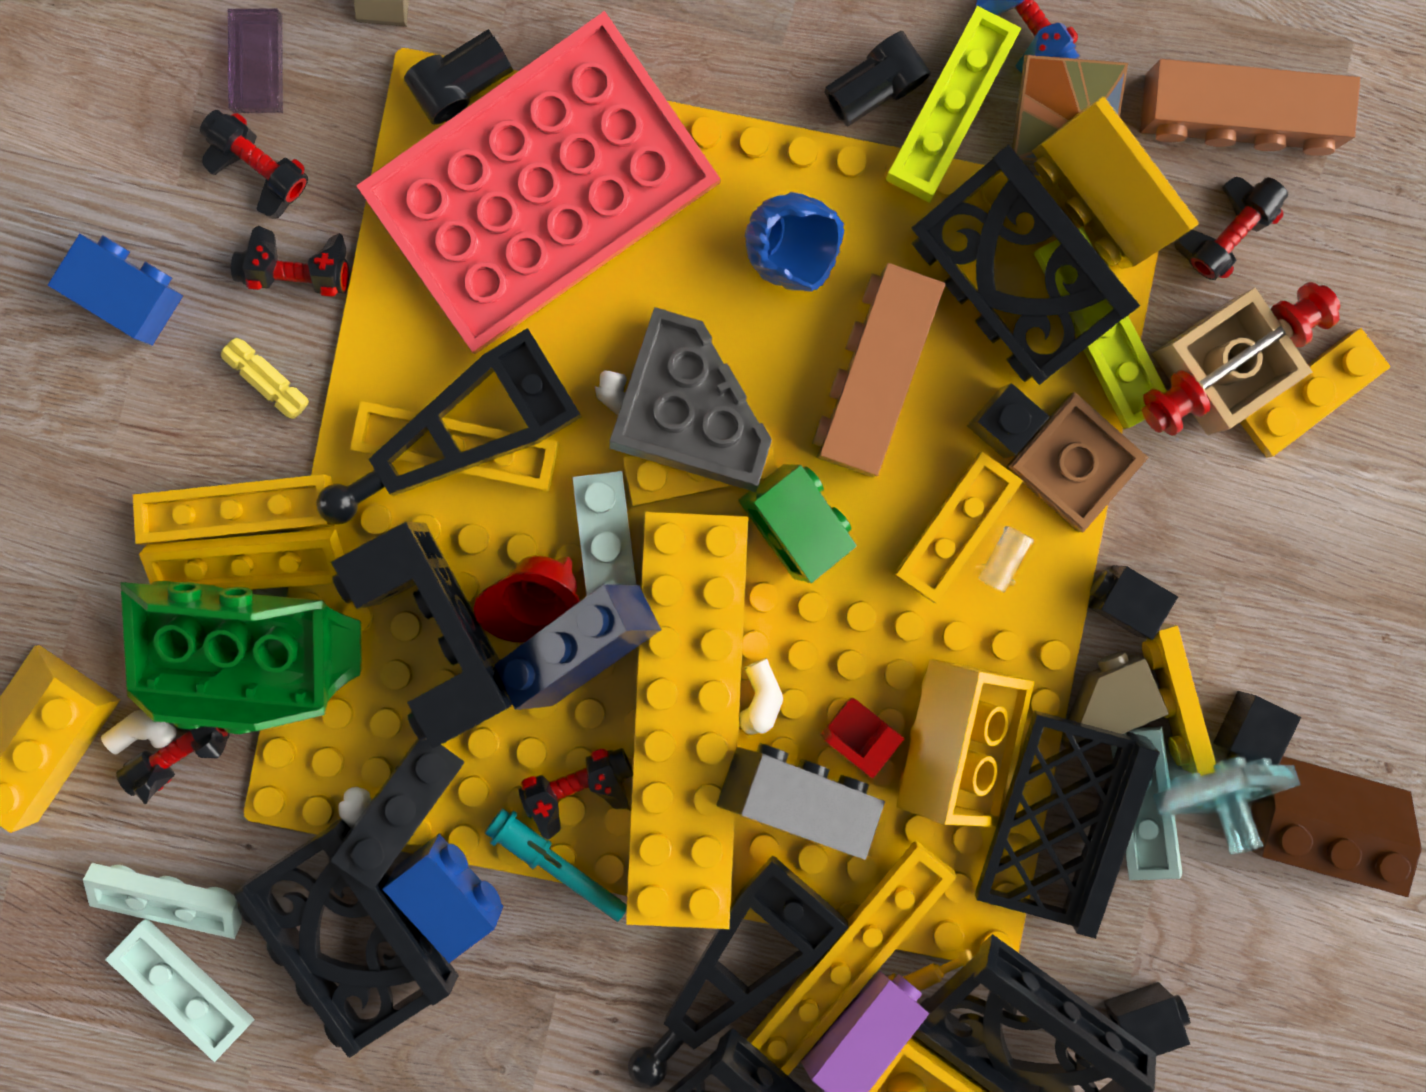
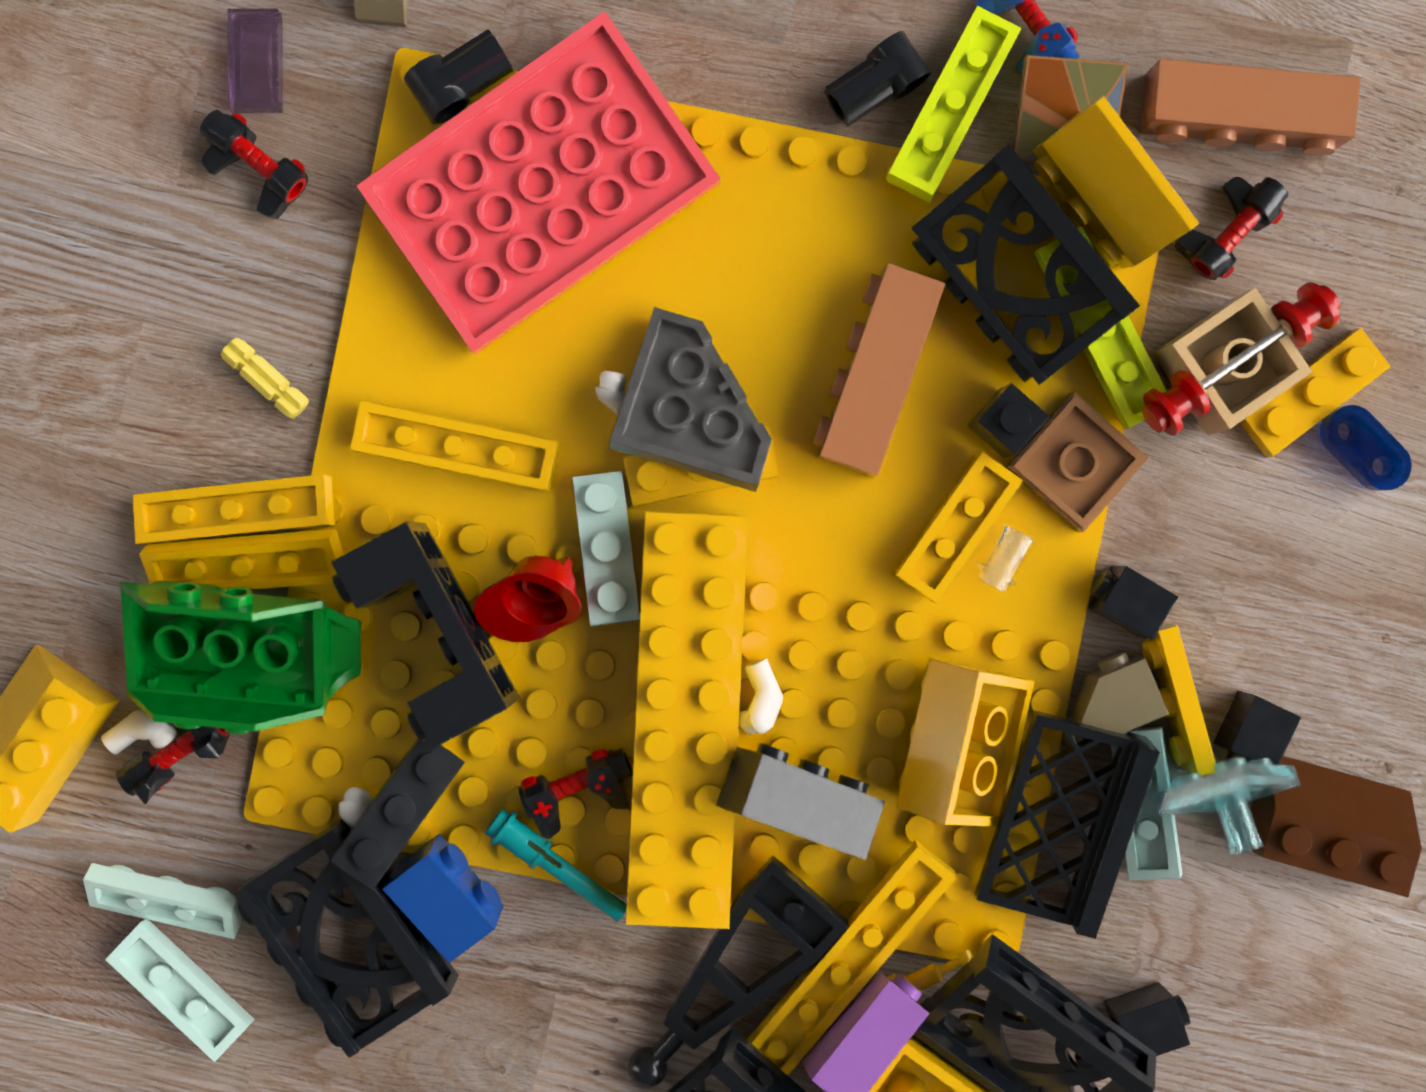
(115, 289): blue brick -> none
(260, 265): black piece -> none
(531, 387): black plate -> none
(577, 646): dark blue brick -> none
(794, 241): blue hair -> none
(799, 522): brick -> none
(862, 737): red panel -> none
(1365, 443): none -> clear blue plate

